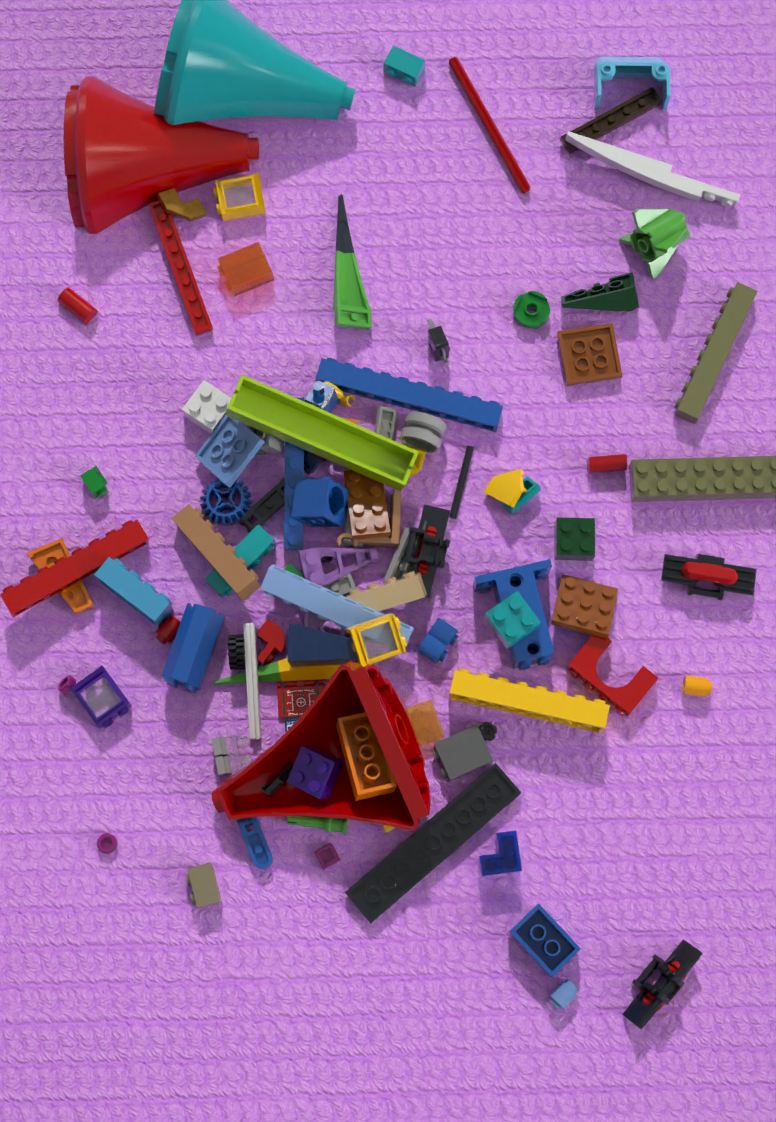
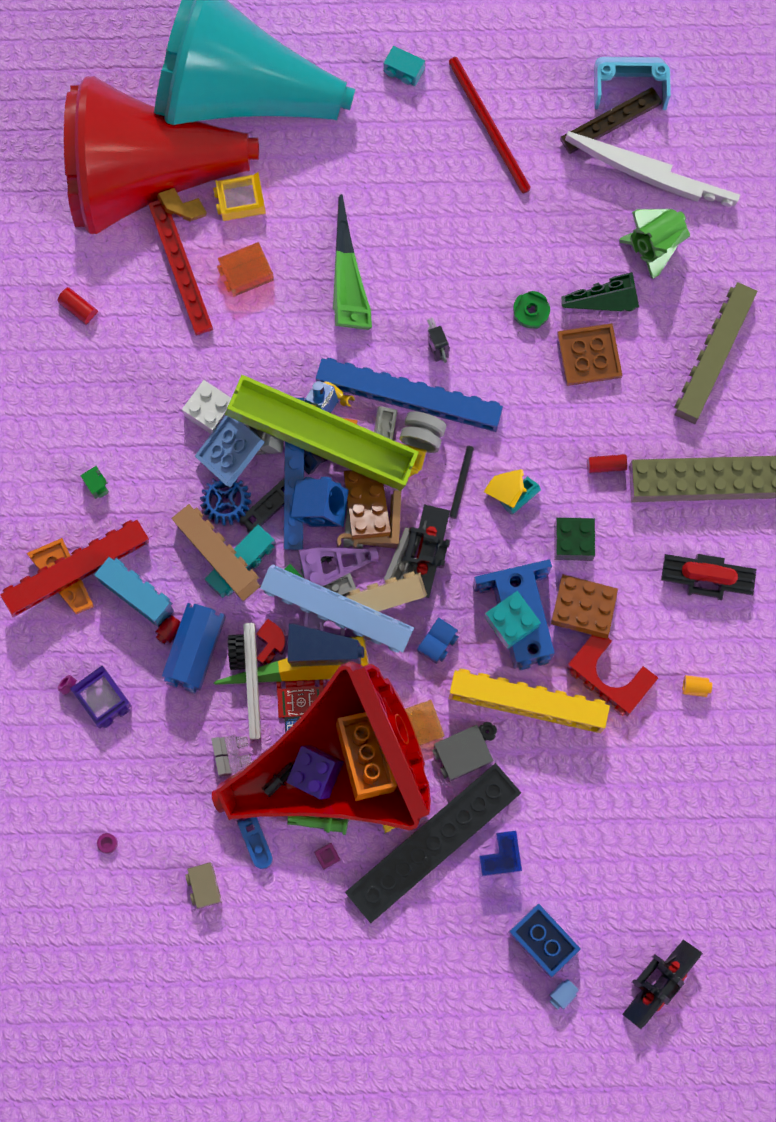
(377, 639): window -> none

